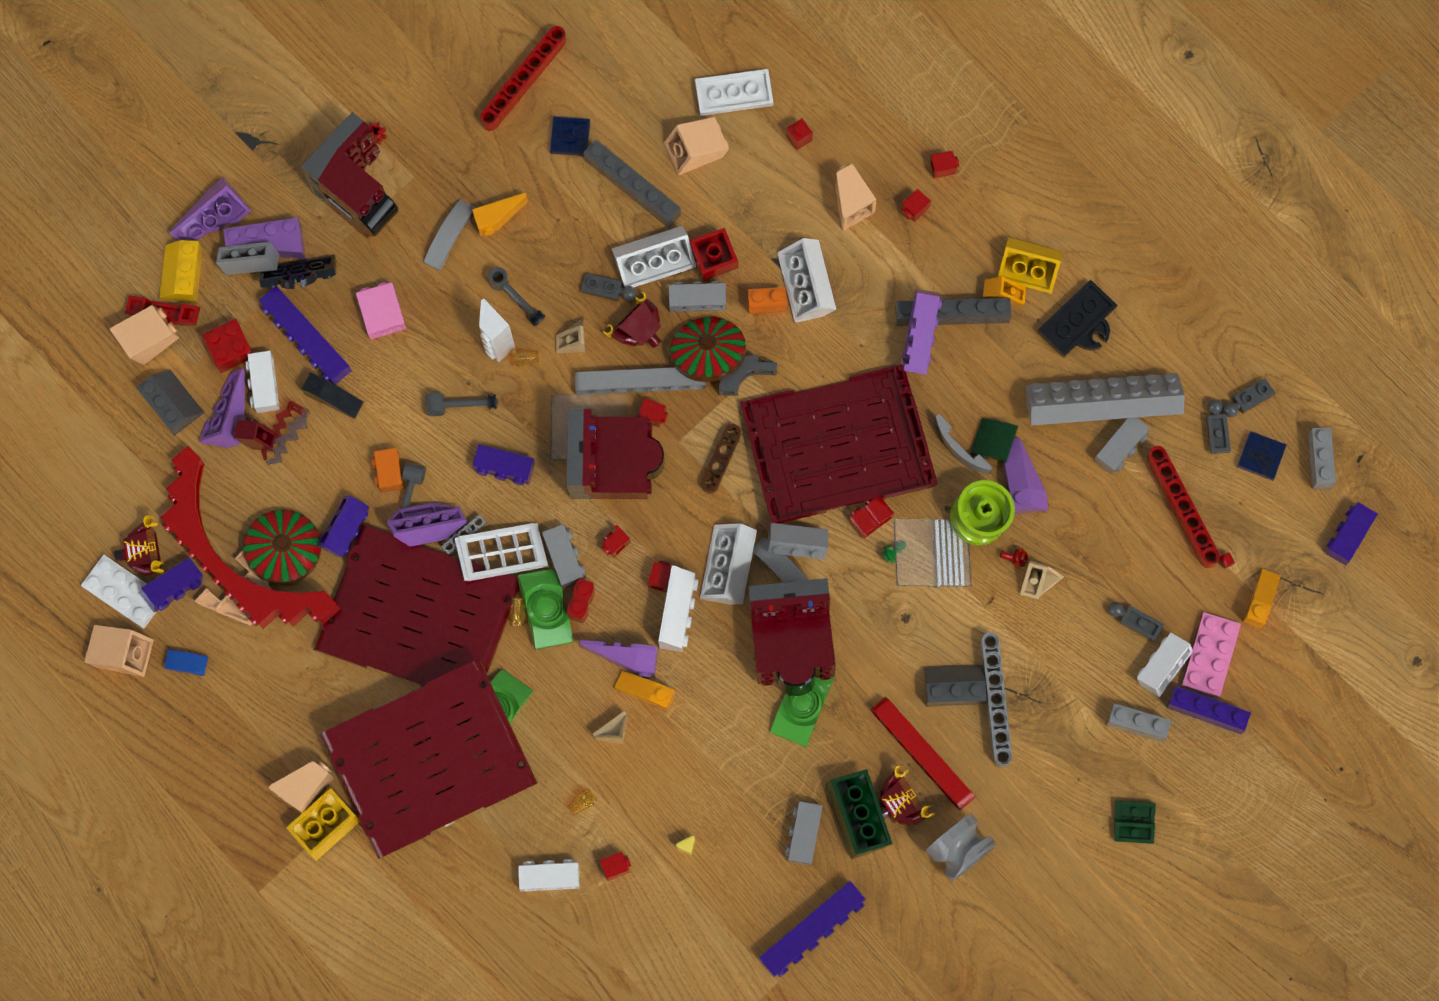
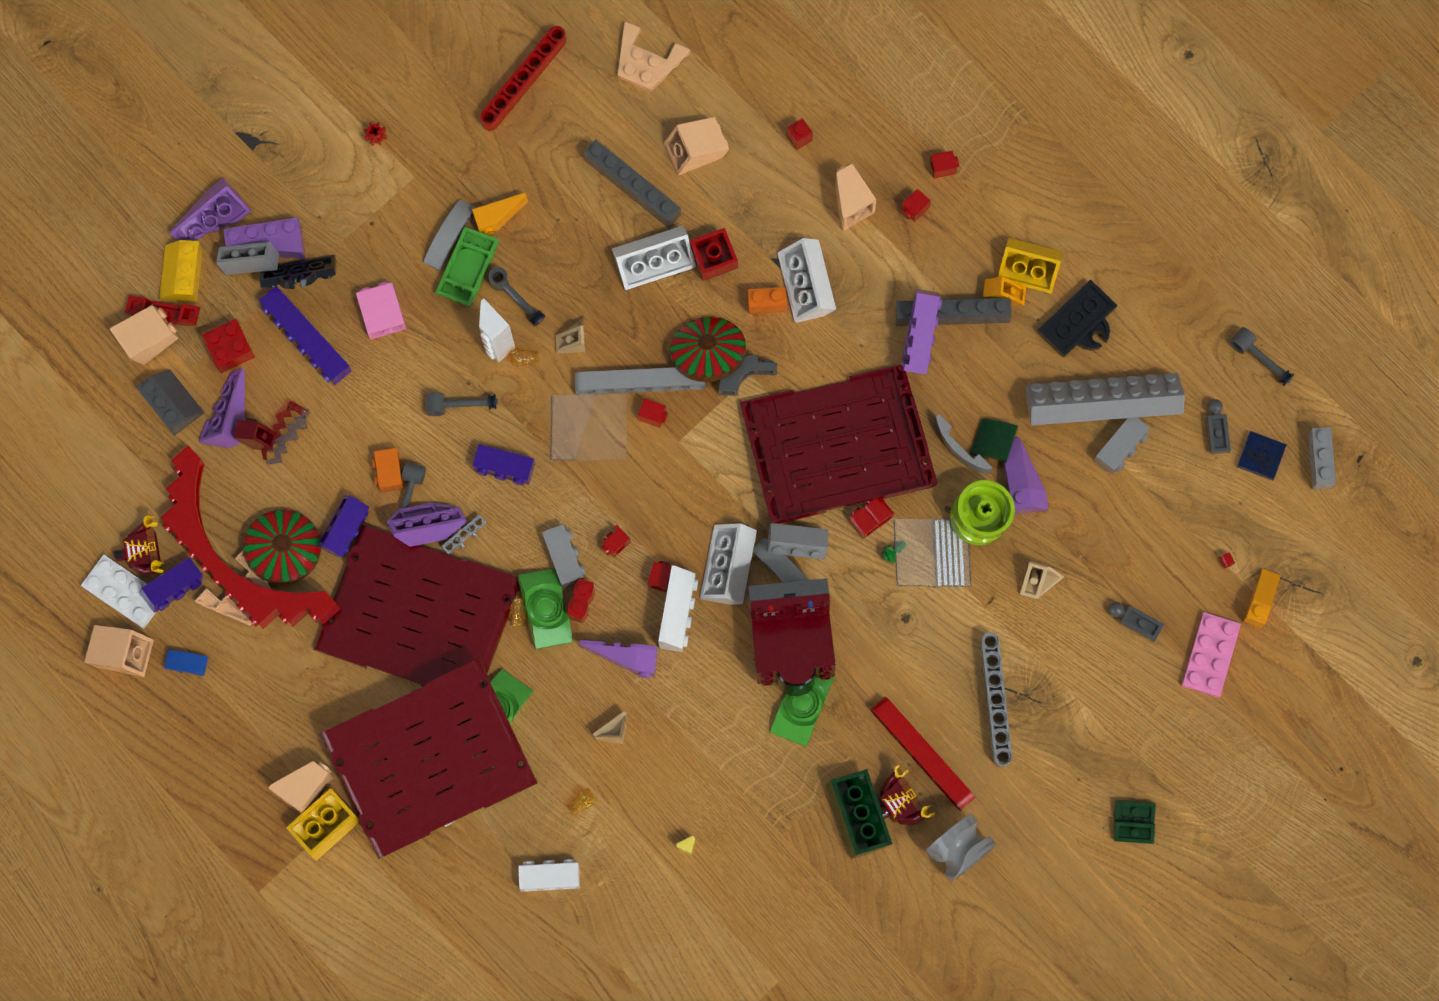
(262, 382): white brick -> none
(331, 395): black slope -> none
(340, 179): piece -> none
(465, 558): white piece -> none
(467, 267): none -> bright green slope
(570, 136): clear blue tile -> none
(607, 288): dark grey plate -> none
(611, 456): dark red piece -> none
(615, 866): red brick -> none
(638, 325): dark red torso -> none
(643, 67): none -> light nougat wing
(645, 690): light orange slope -> none
(697, 297): light grey brick -> none
(720, 458): reddish brown beam -> none
(734, 92): white plate -> none
(804, 833): light grey brick -> none
(811, 929): dark purple brick -> none
(955, 685): dark grey slope -> none
(1019, 559): red plate -> none
(1138, 723): light grey brick -> none
(1164, 664): white brick -> none
(1183, 516): red beam -> none
(1208, 710): dark purple brick -> none
(1244, 340): none -> dark grey piece
(1249, 398): dark grey plate -> none
(1350, 533): dark purple brick -> none

